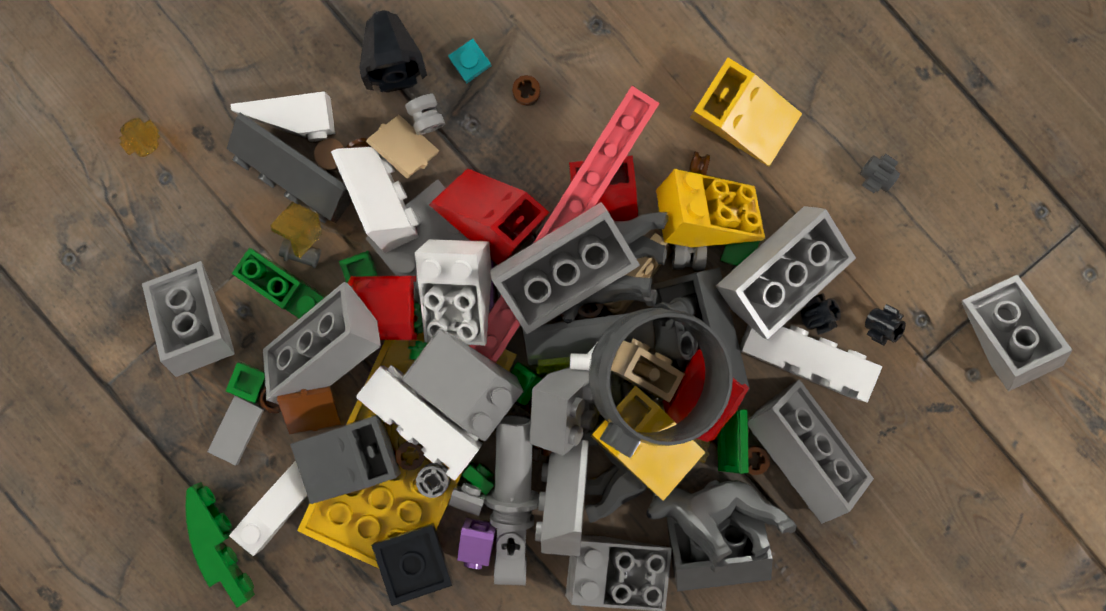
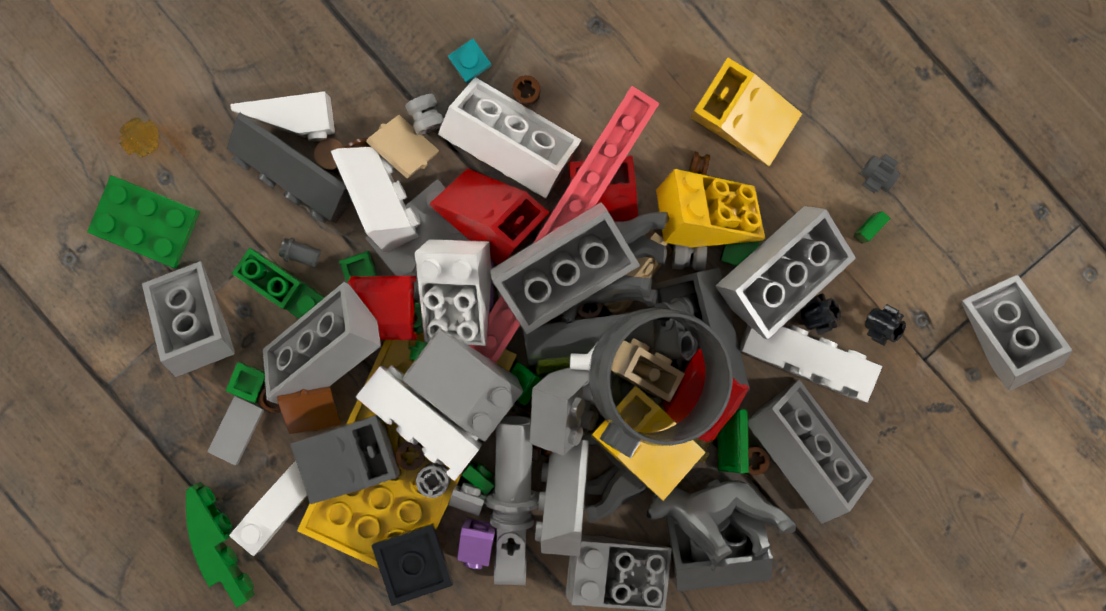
(143, 221): none -> green plate
(298, 226): clear yellow panel -> none
(389, 54): black cone -> none
(509, 137): none -> white slope
(871, 227): none -> green tile

